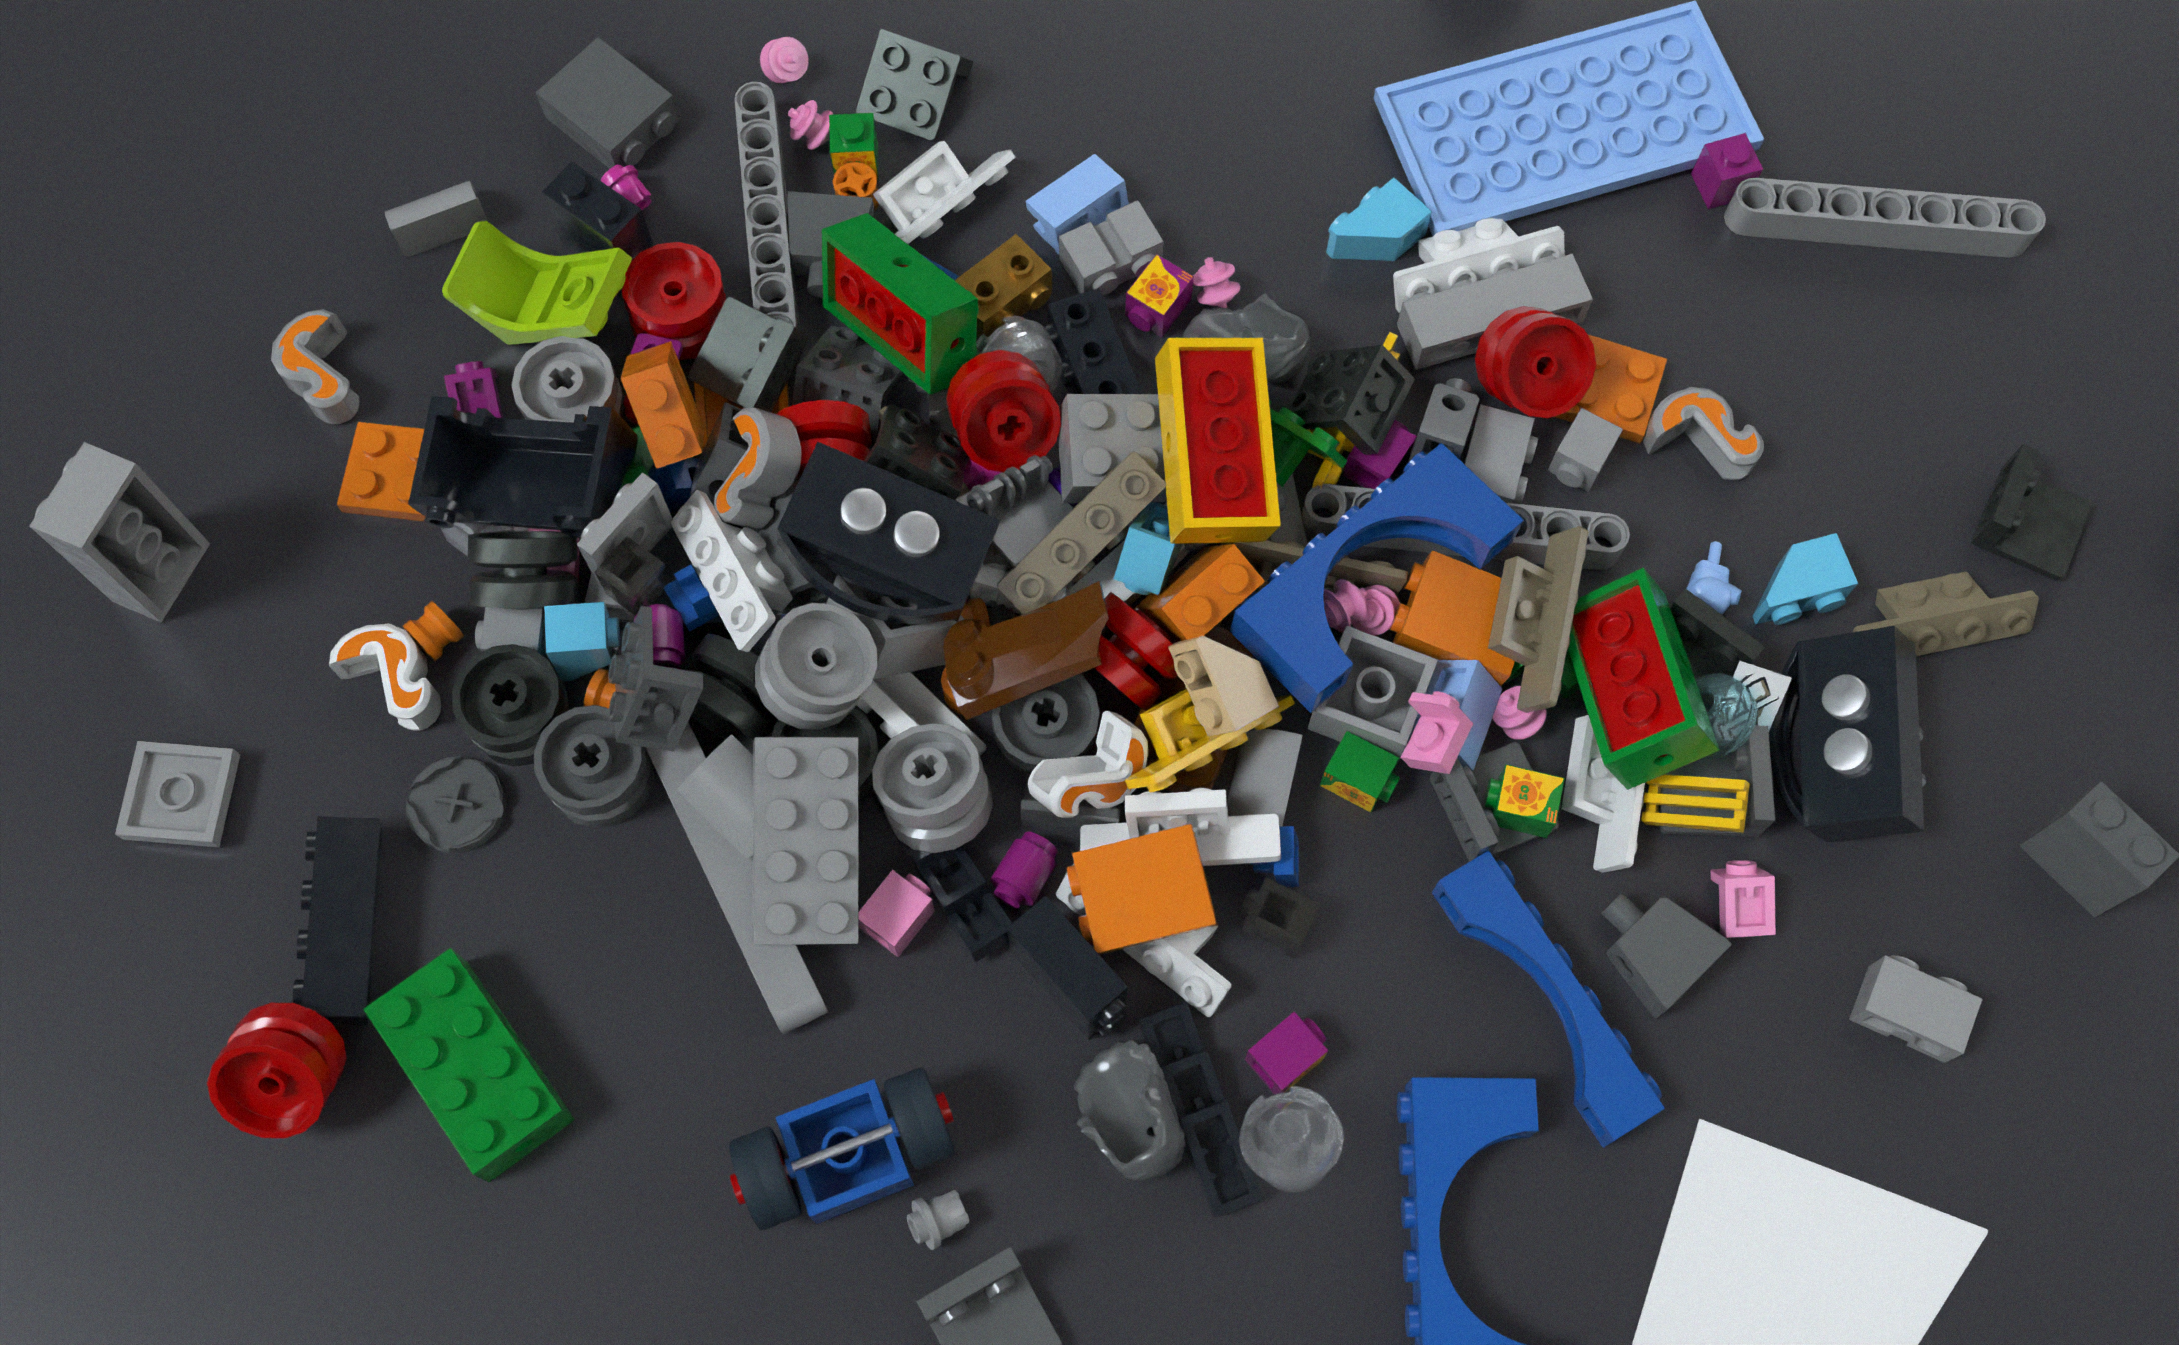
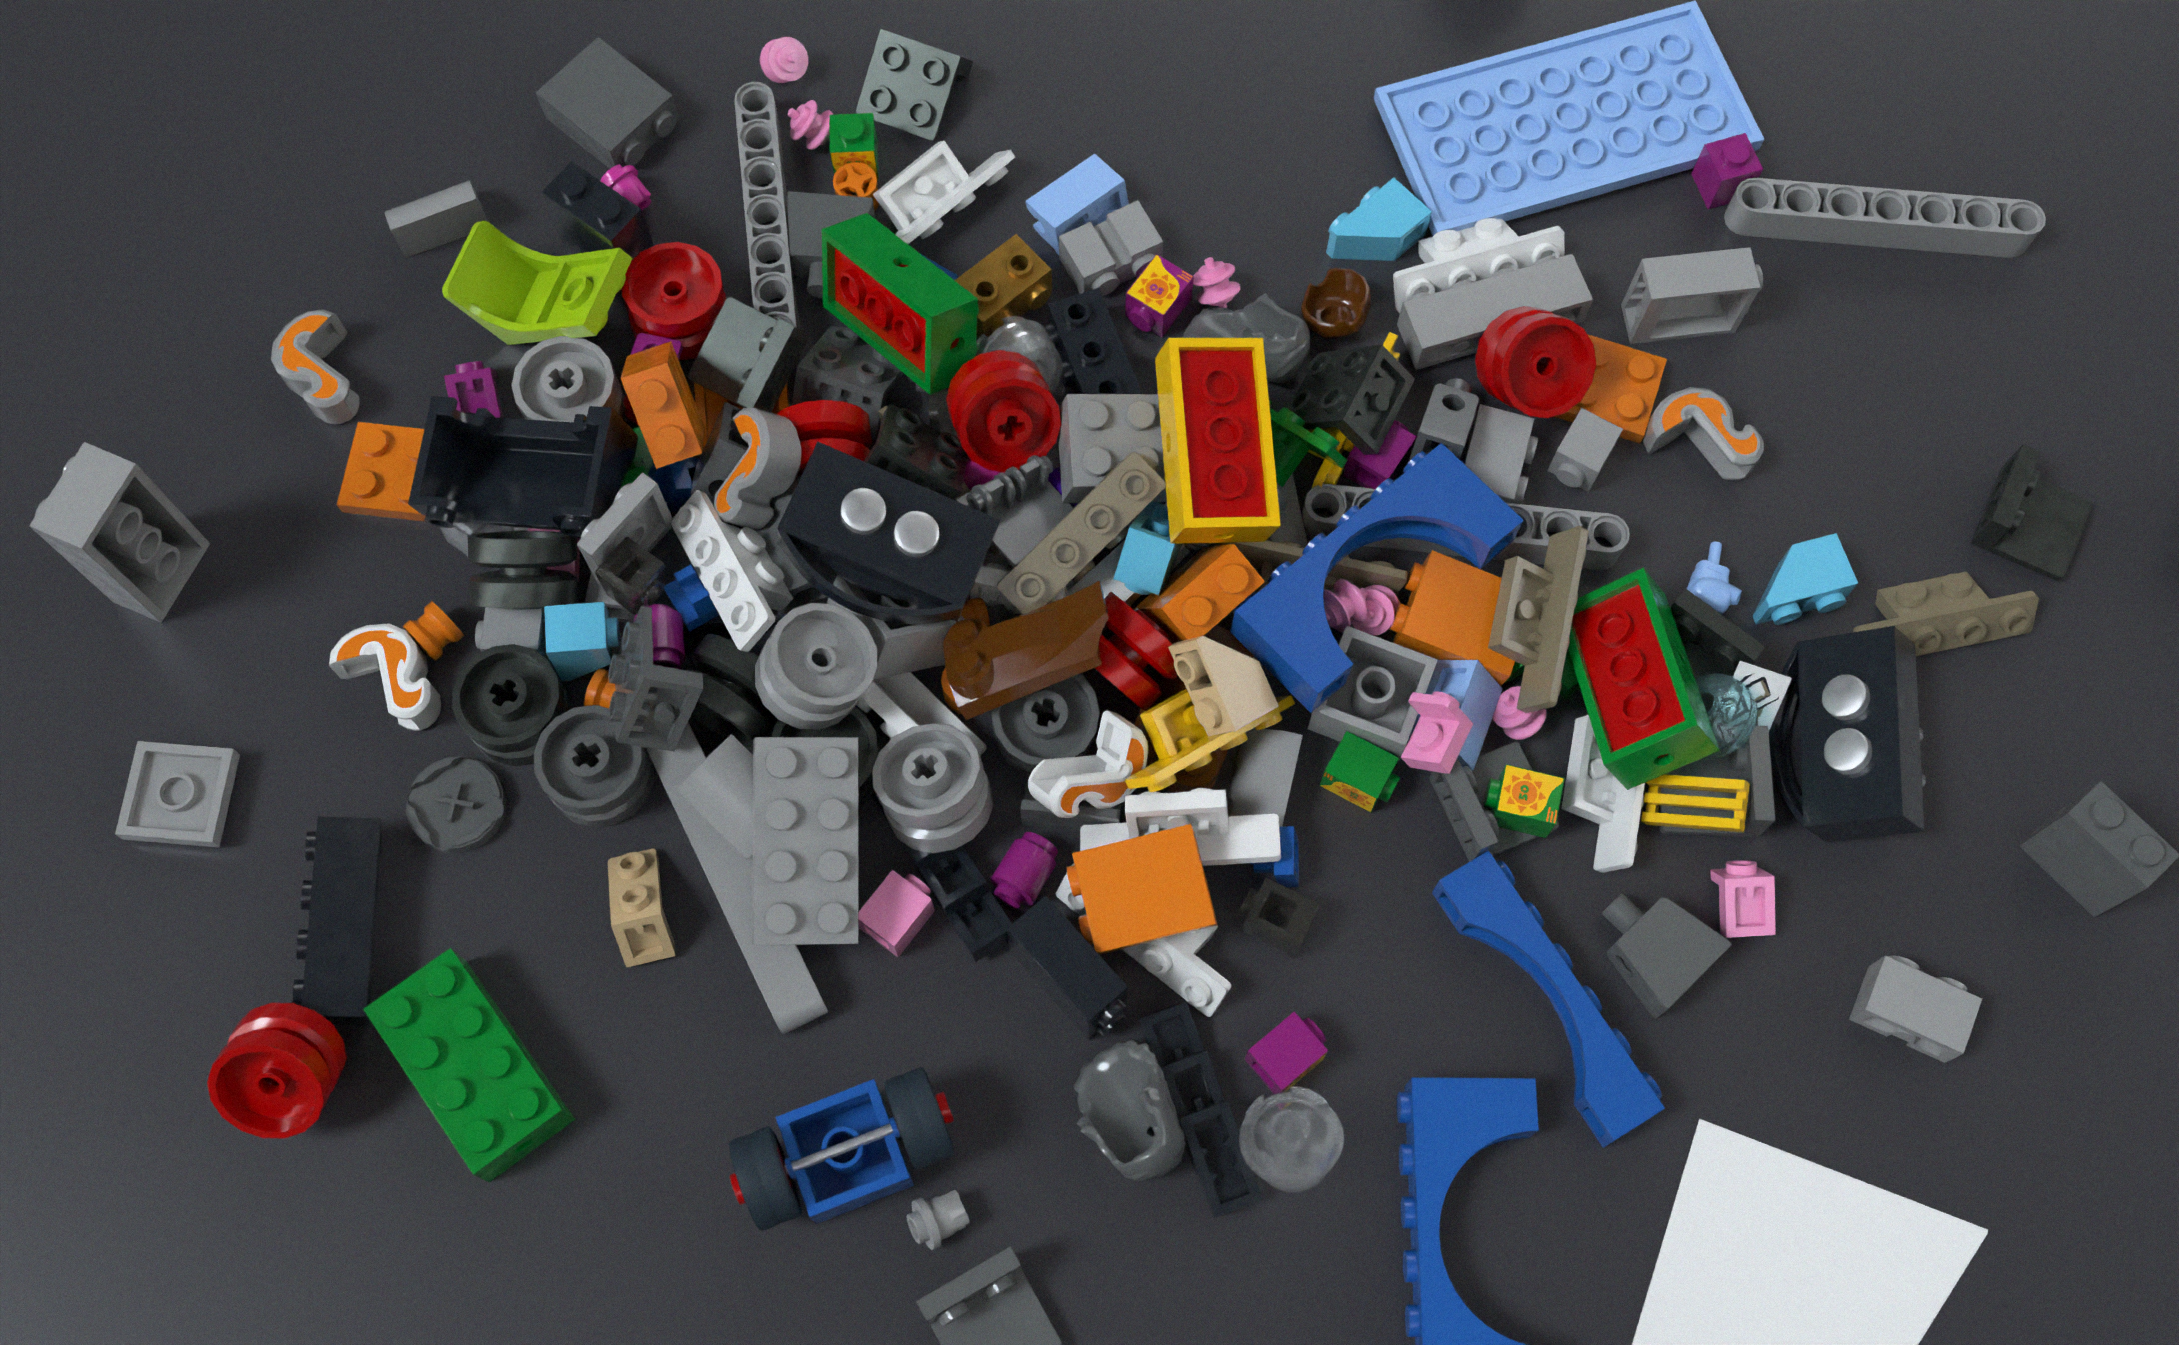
(638, 909): none -> tan bracket
(1337, 303): none -> reddish brown hair
(1691, 295): none -> light grey window

